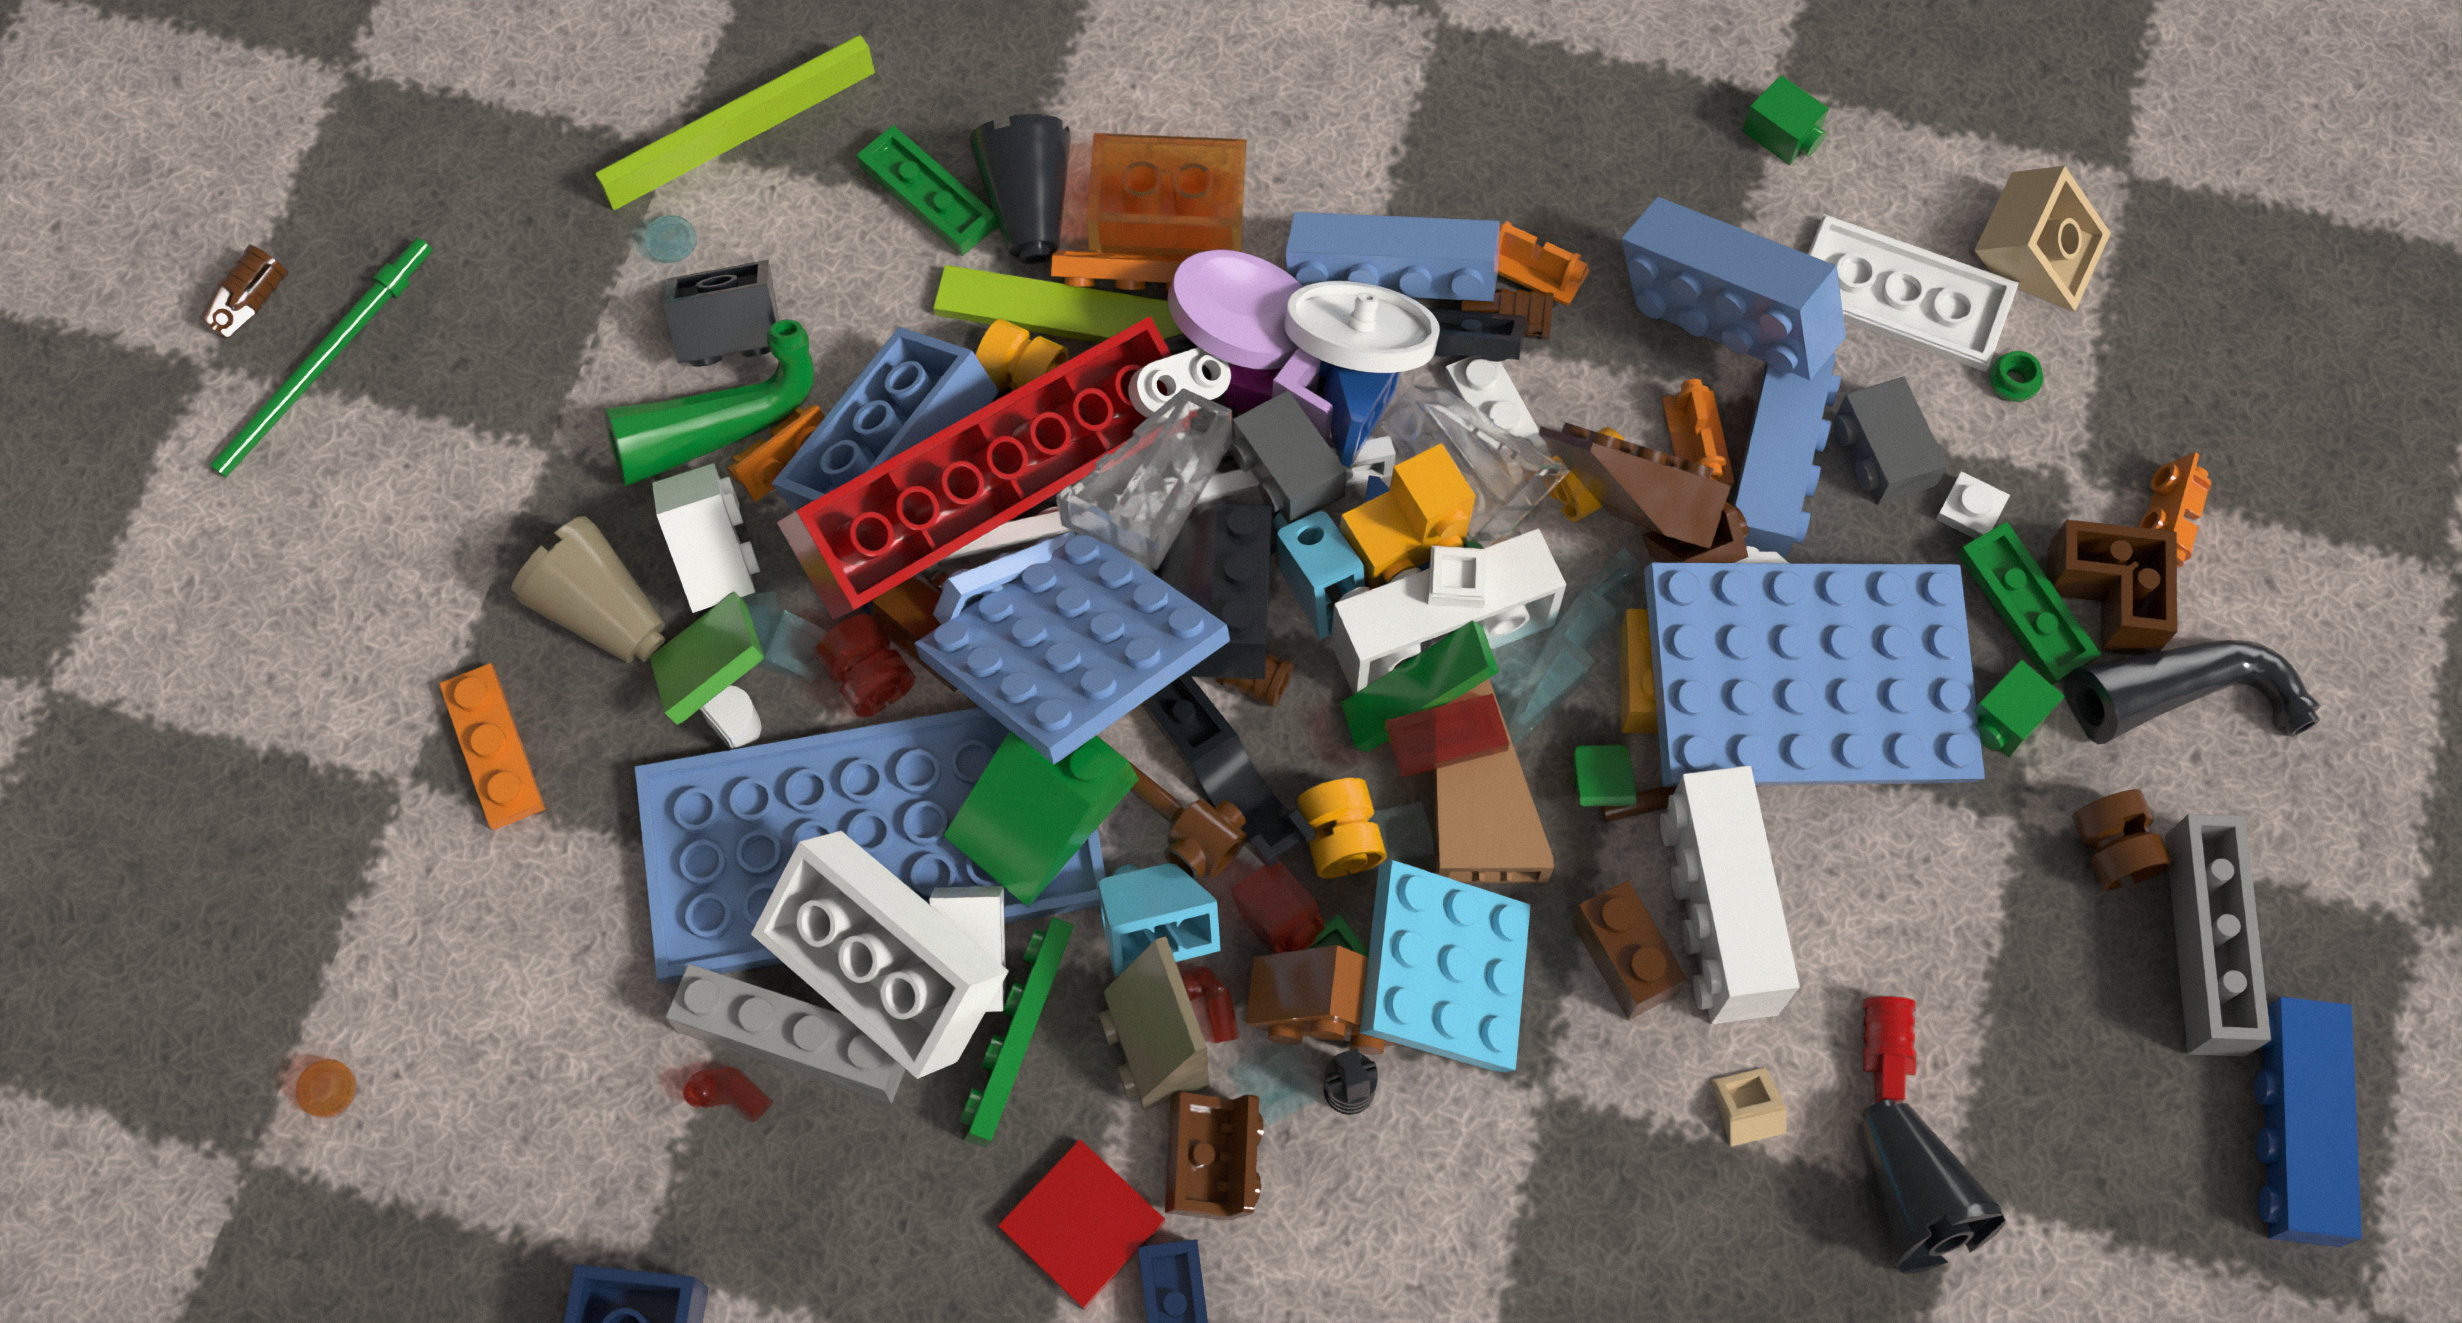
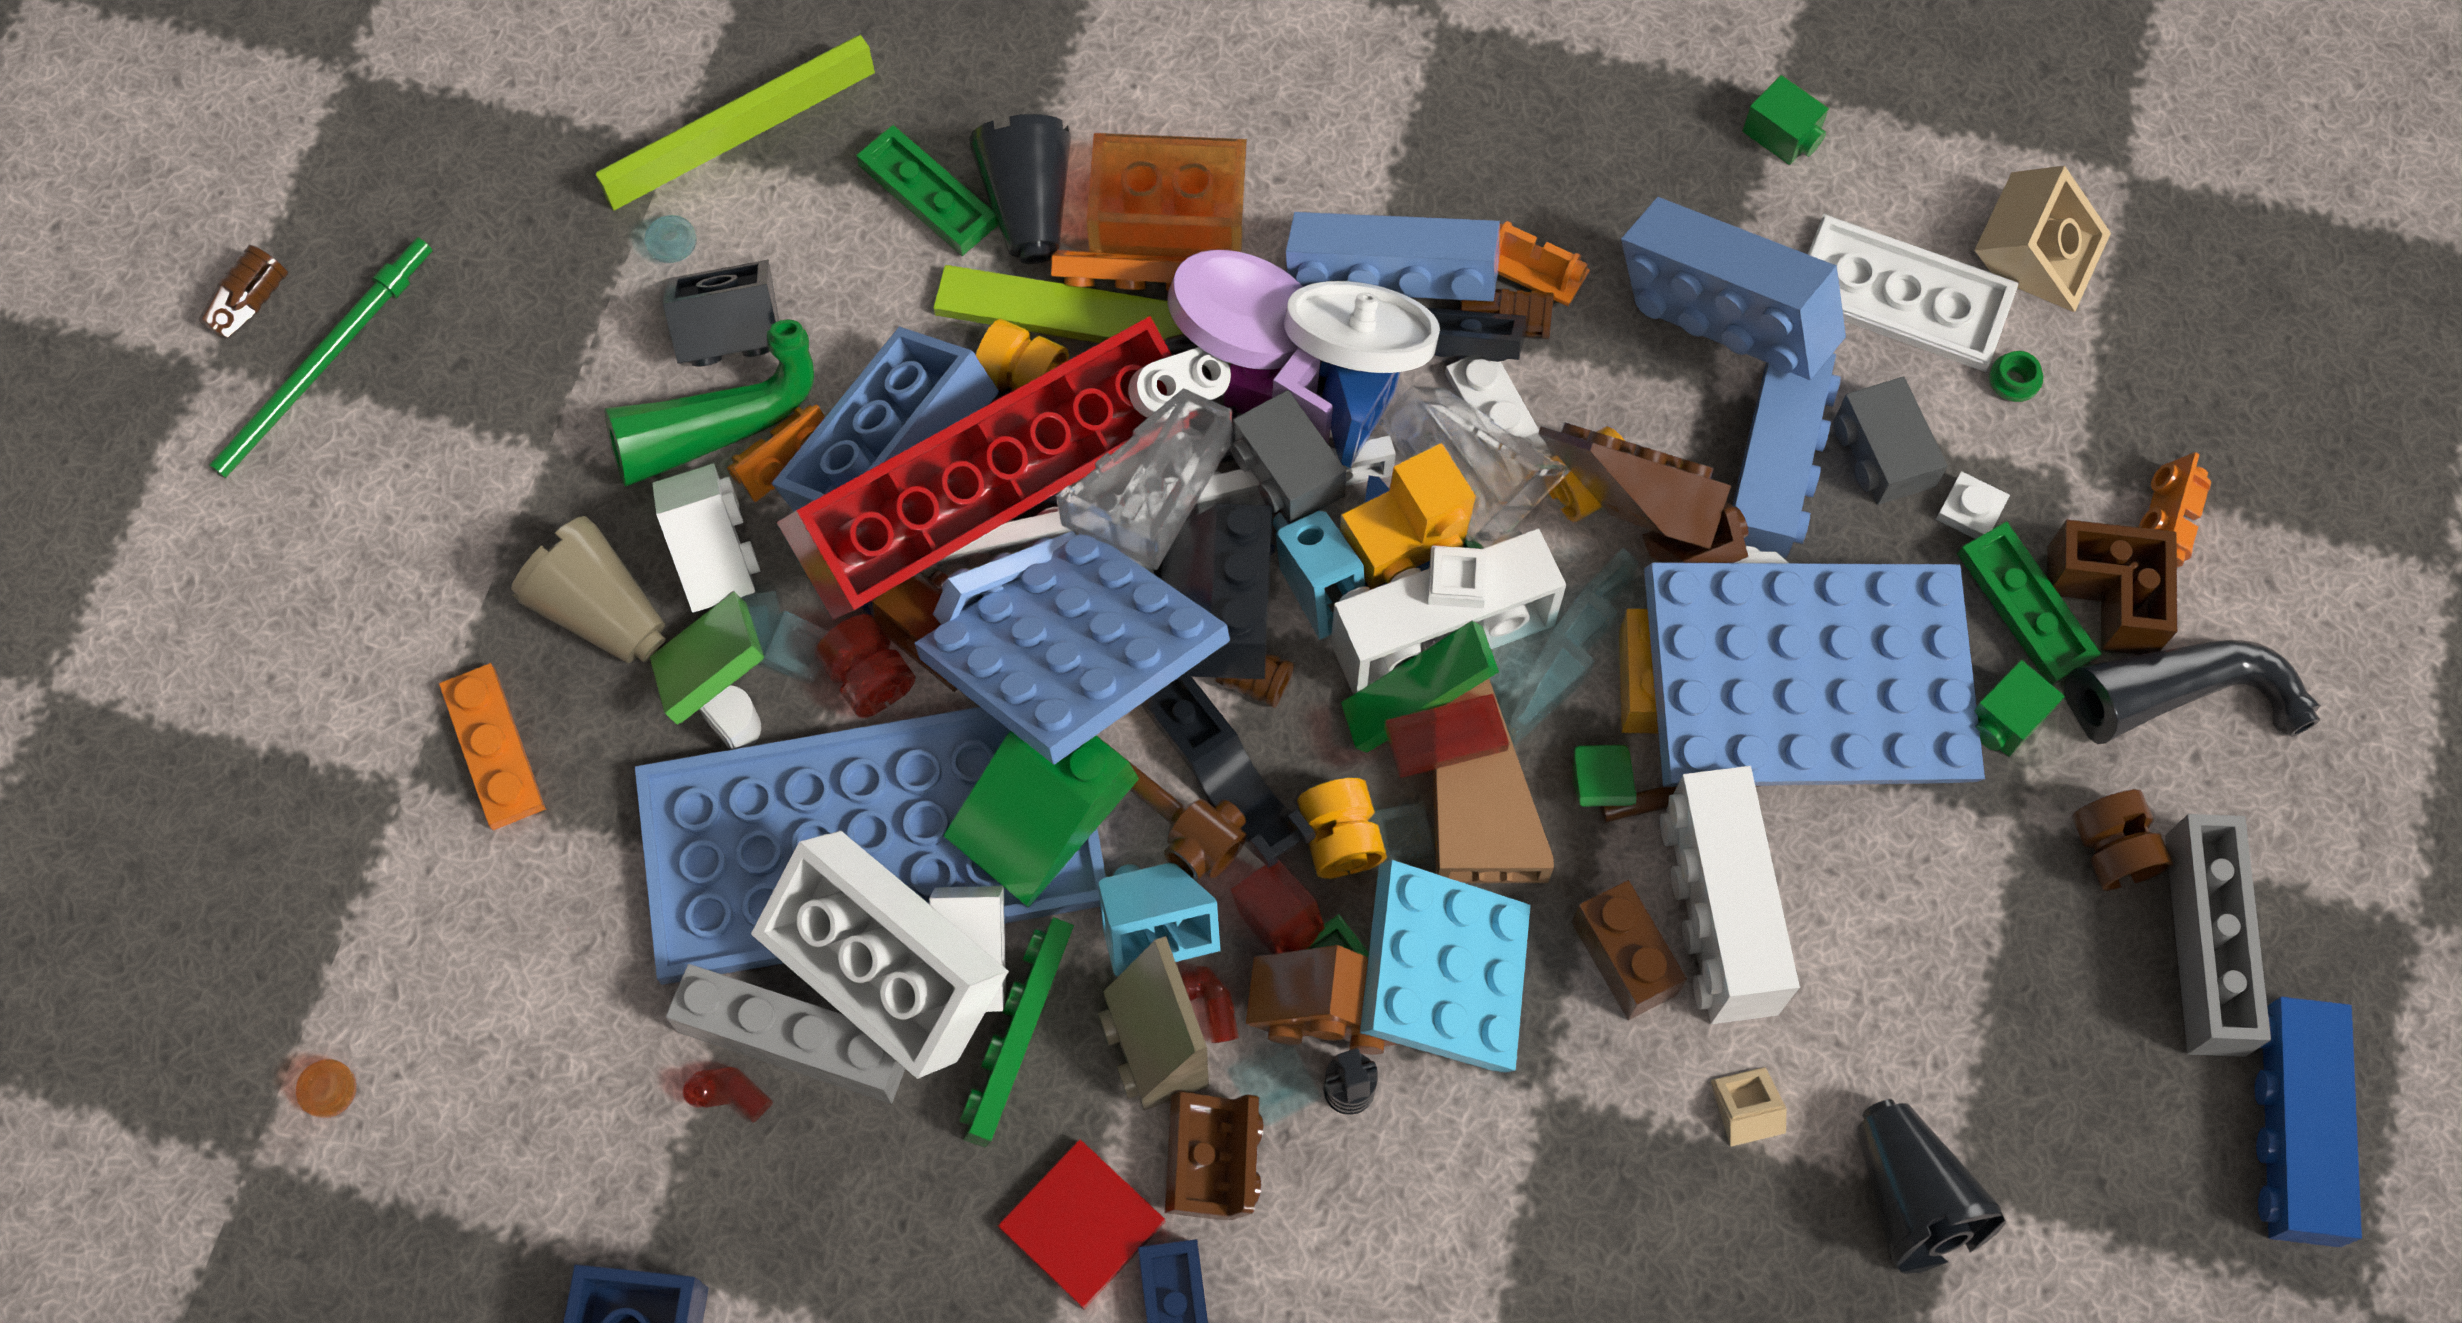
(1697, 429): orange hinge -> none
(1889, 1044): red hinge -> none

